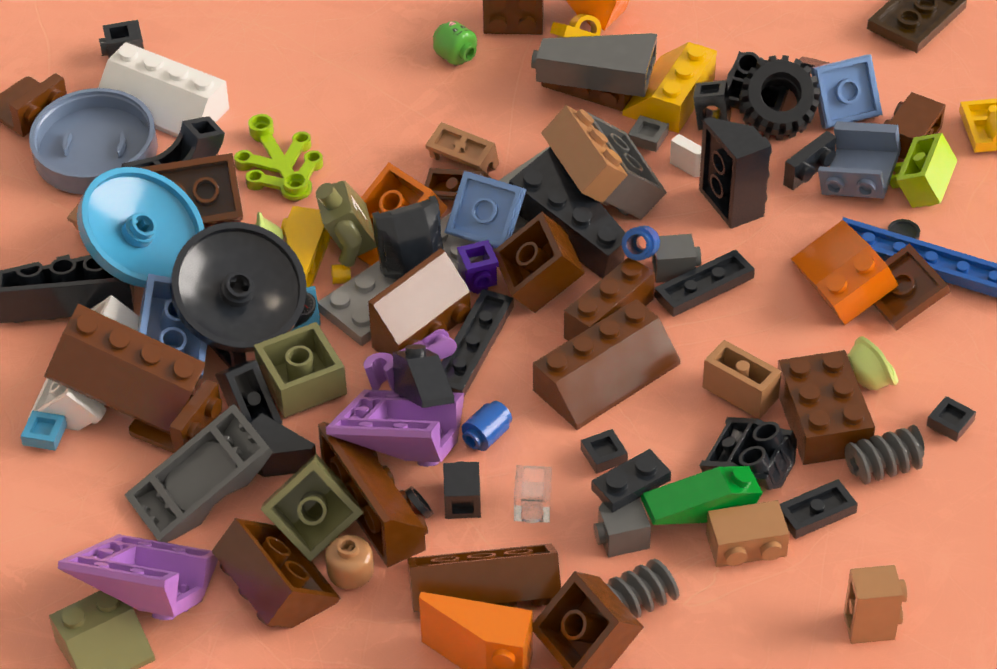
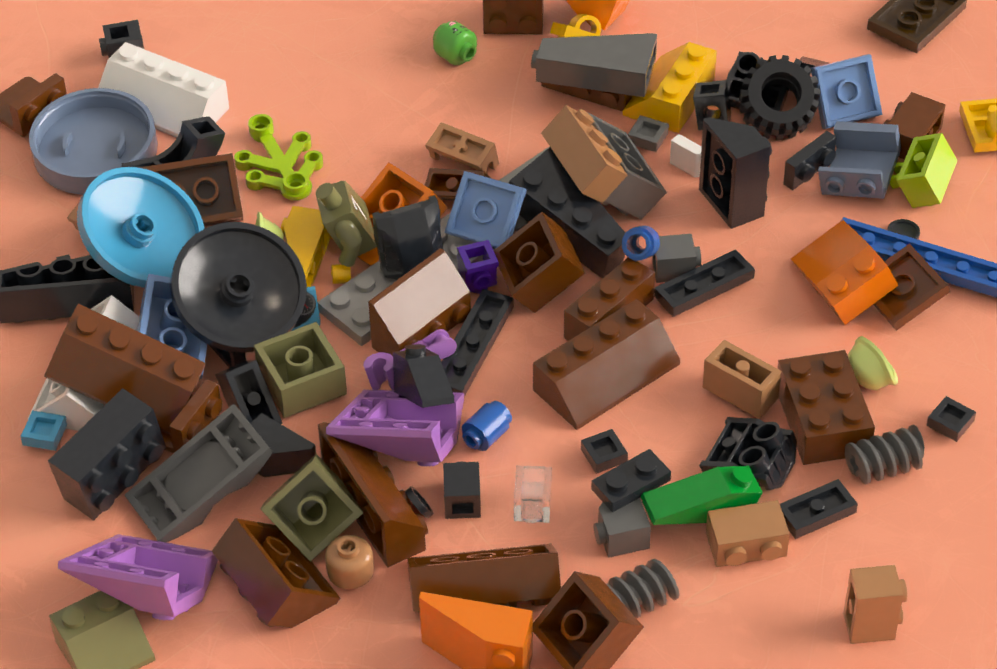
(108, 454): none -> black brick

